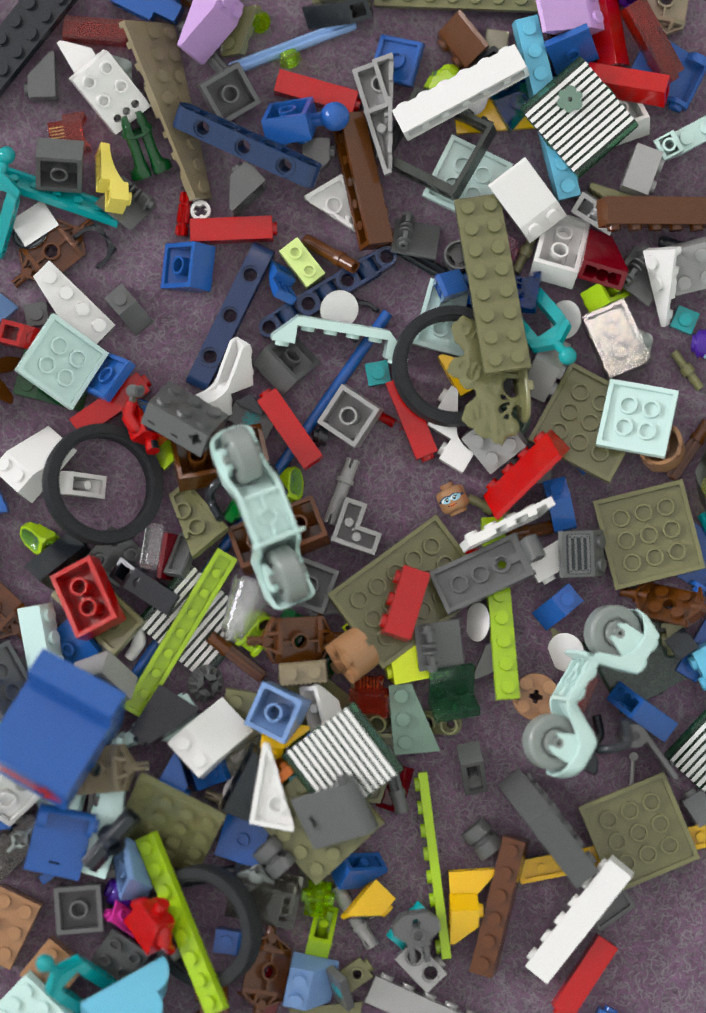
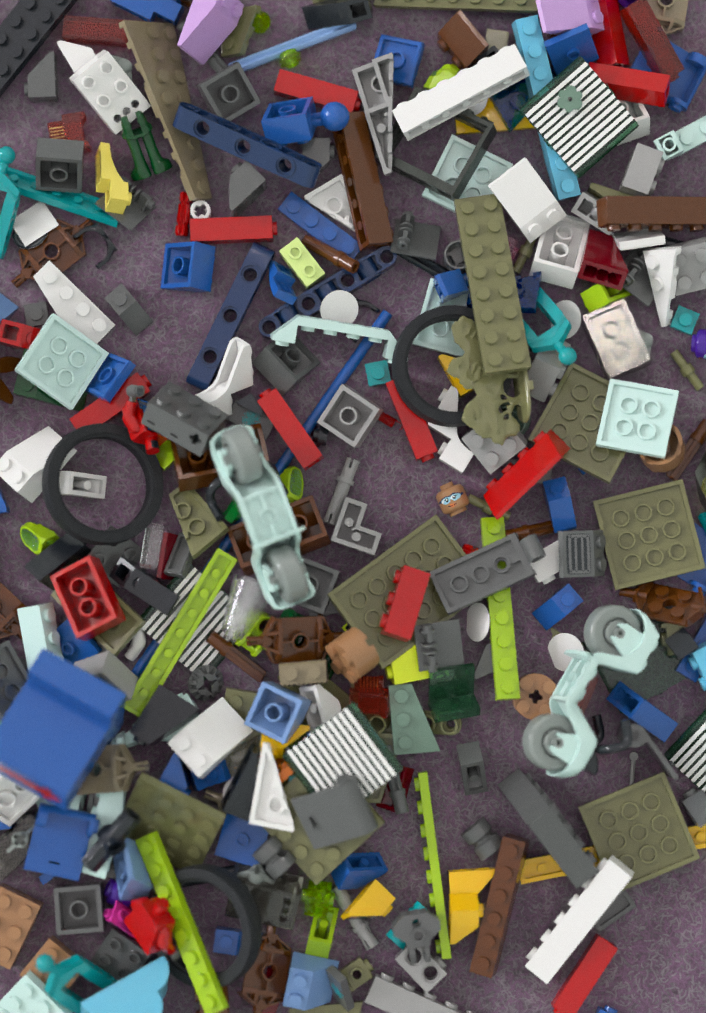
(318, 225): none -> blue plate
(509, 523): white wing -> none
(638, 239): none -> white tile

